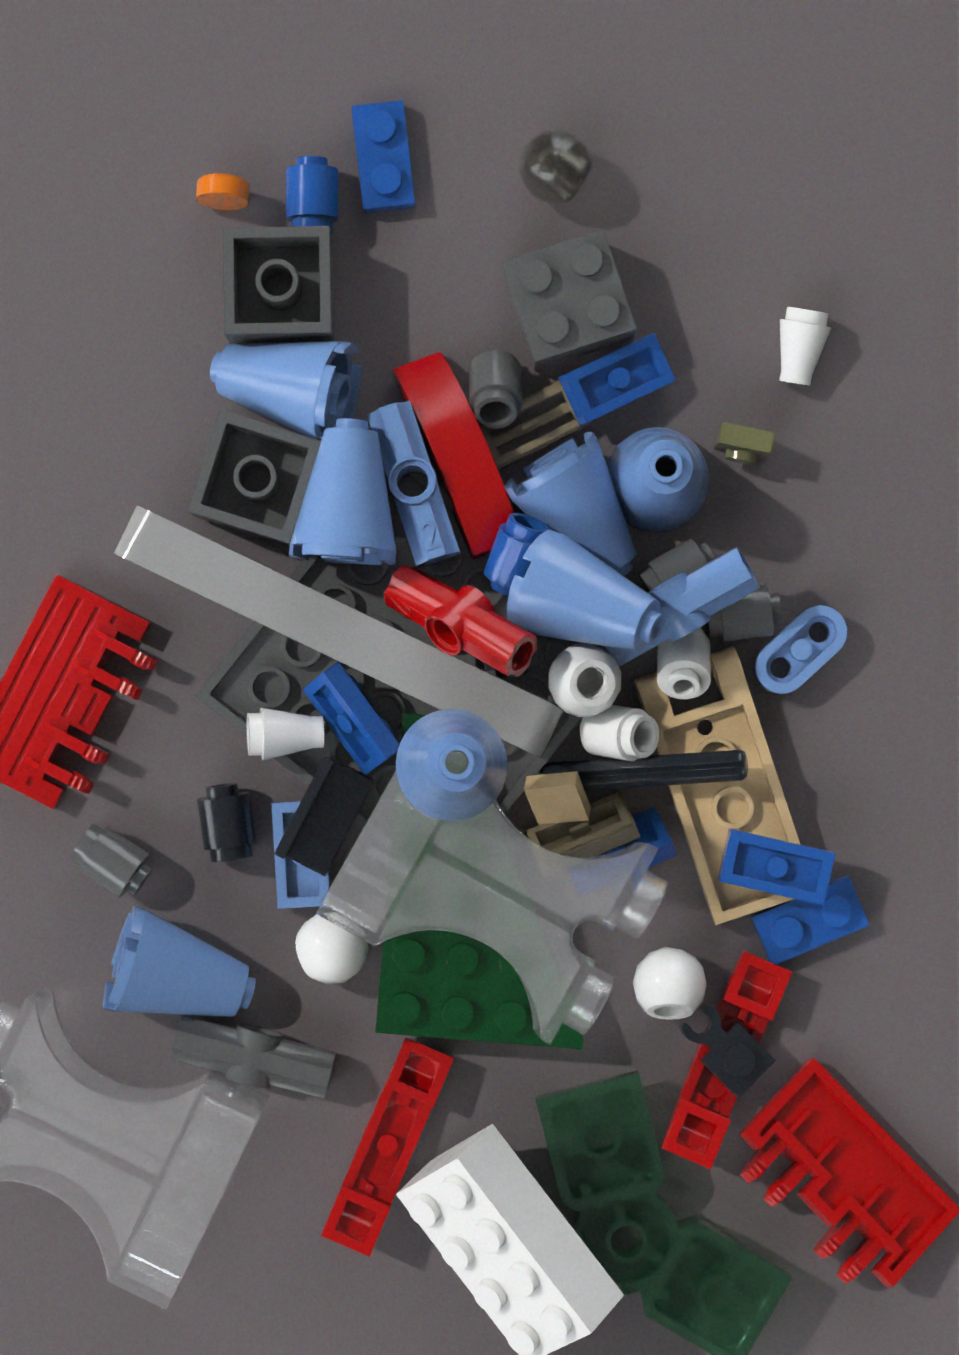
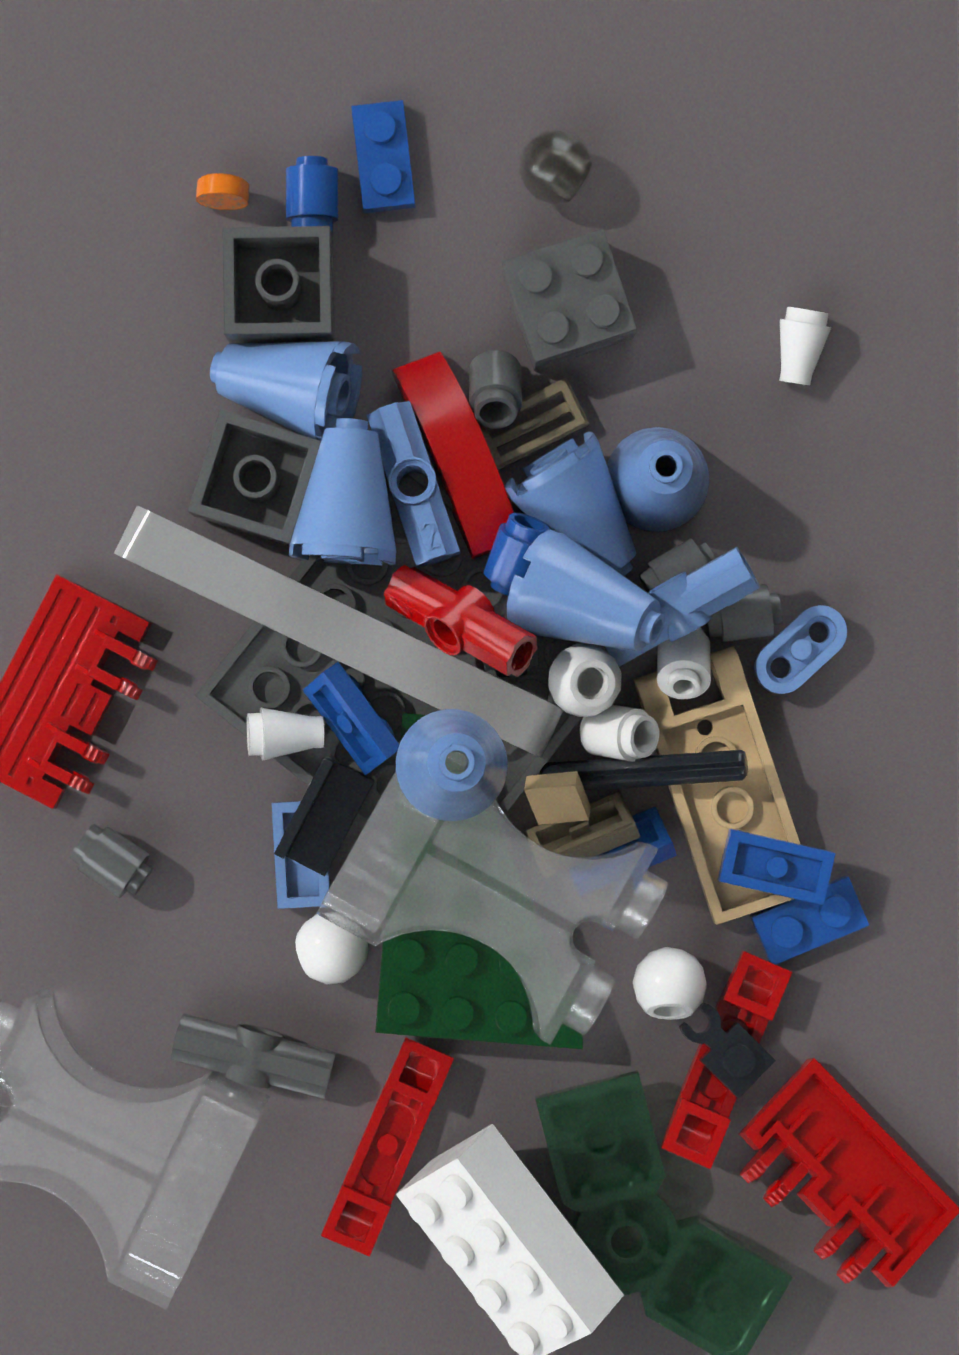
(173, 972): medium blue cone -> none
(226, 822): black brick -> none
(616, 379): blue plate -> none
(743, 443): olive plate -> none

